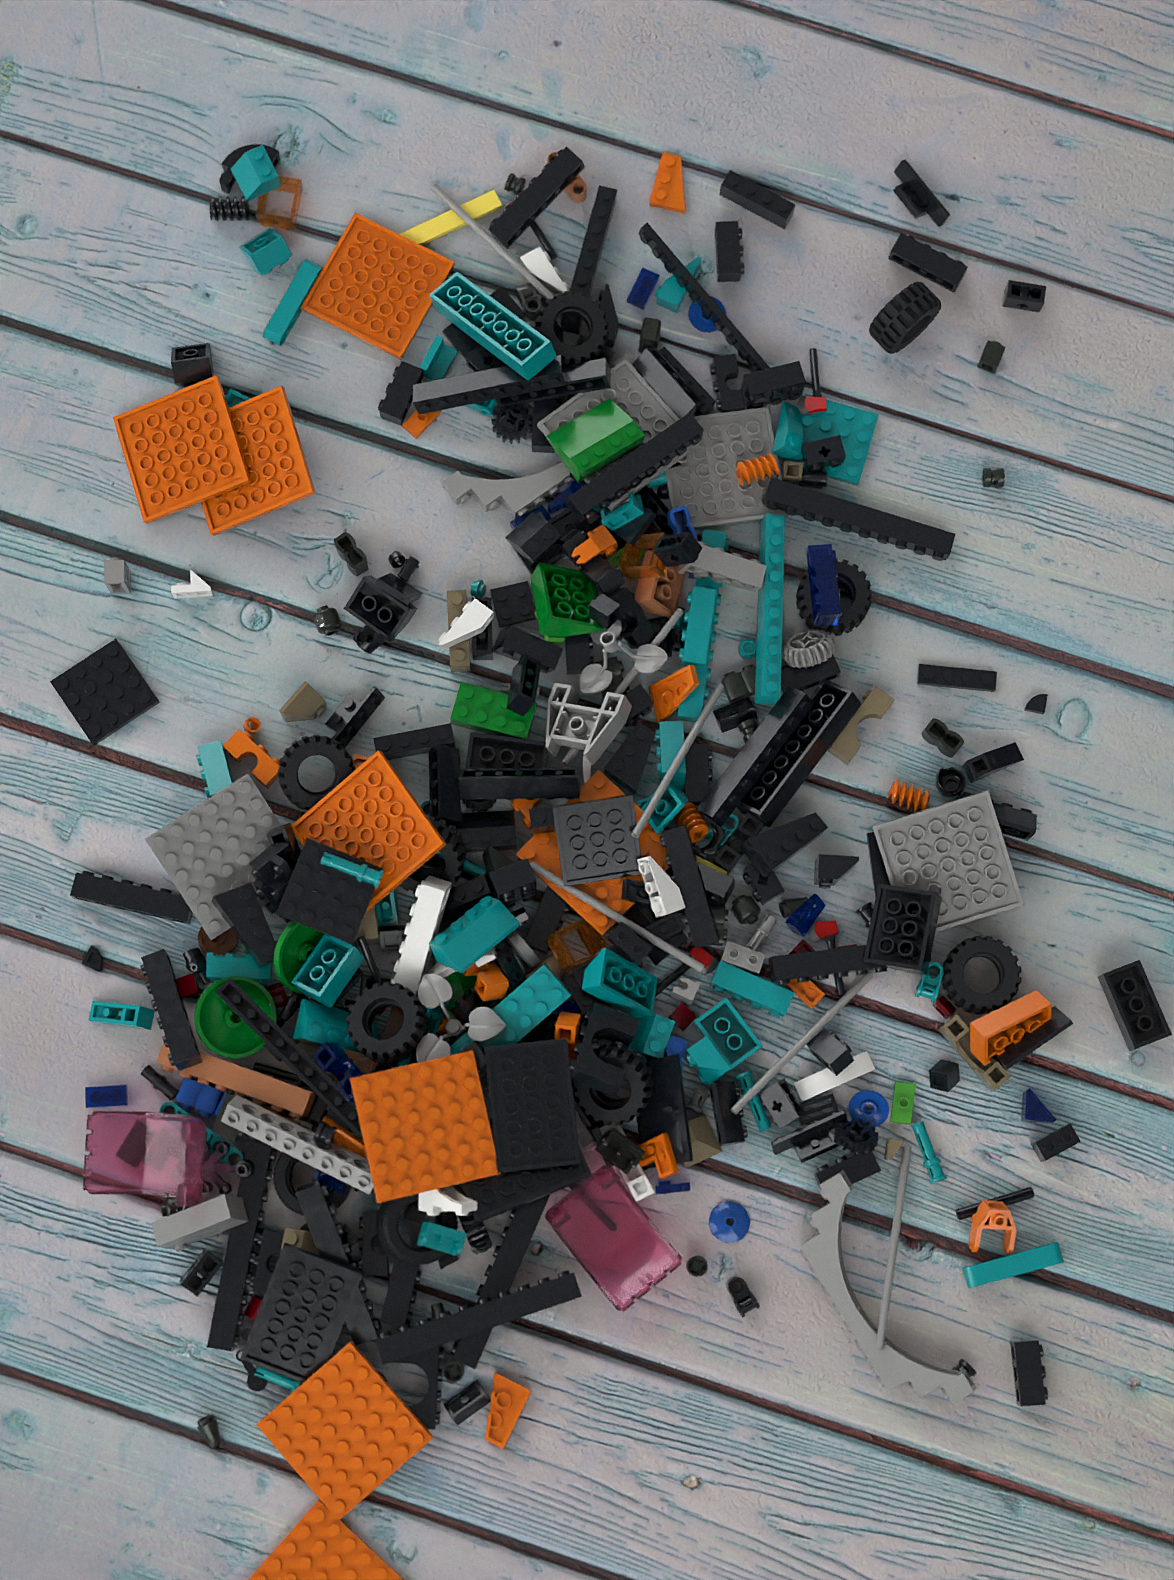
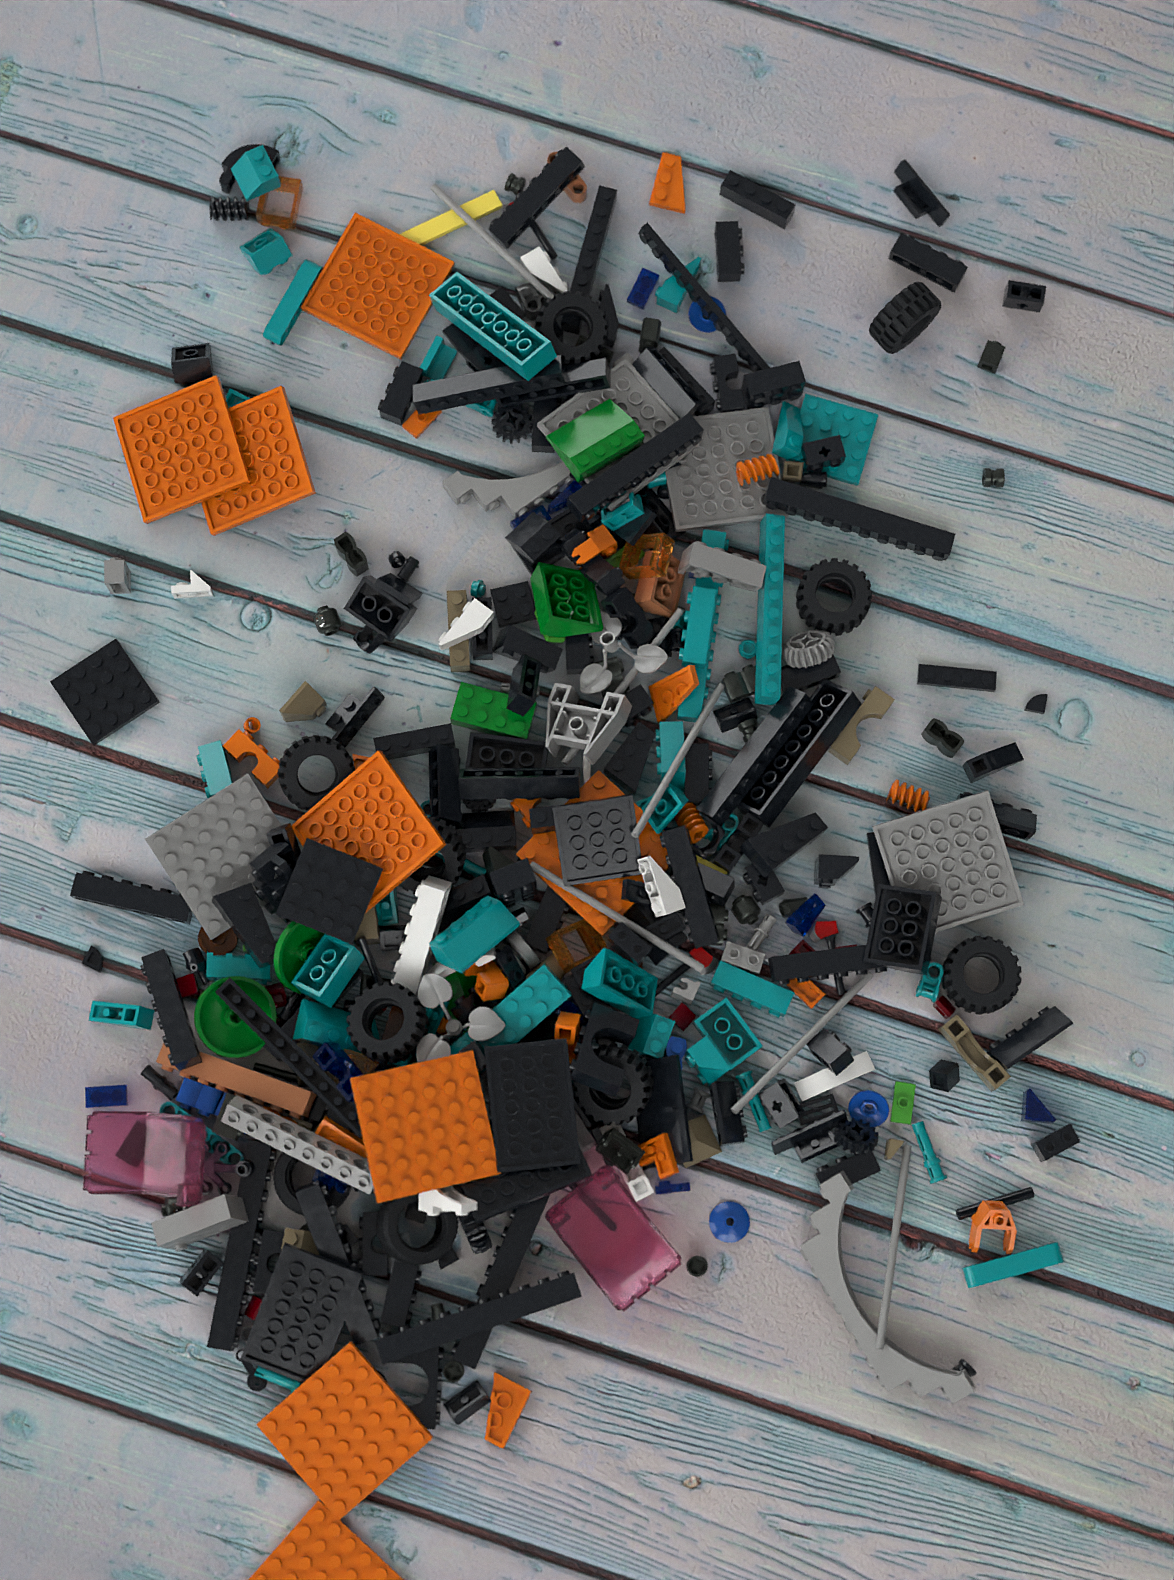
(209, 1429): pearl dark grey cone -> none
(325, 1133): black wheel -> none
(362, 872): teal pin -> none
(441, 1238): teal hinge -> none
(604, 611): black brick -> none
(677, 549): black brick -> none
(679, 521): blue brick -> none
(742, 1297): black piece -> none
(816, 402): piece -> none
(823, 585): clear blue wedge -> none
(950, 782): black hair -> none
(1007, 1025): orange wedge -> none
(1028, 1373): black brick -> none
(1134, 1005): black brick -> none

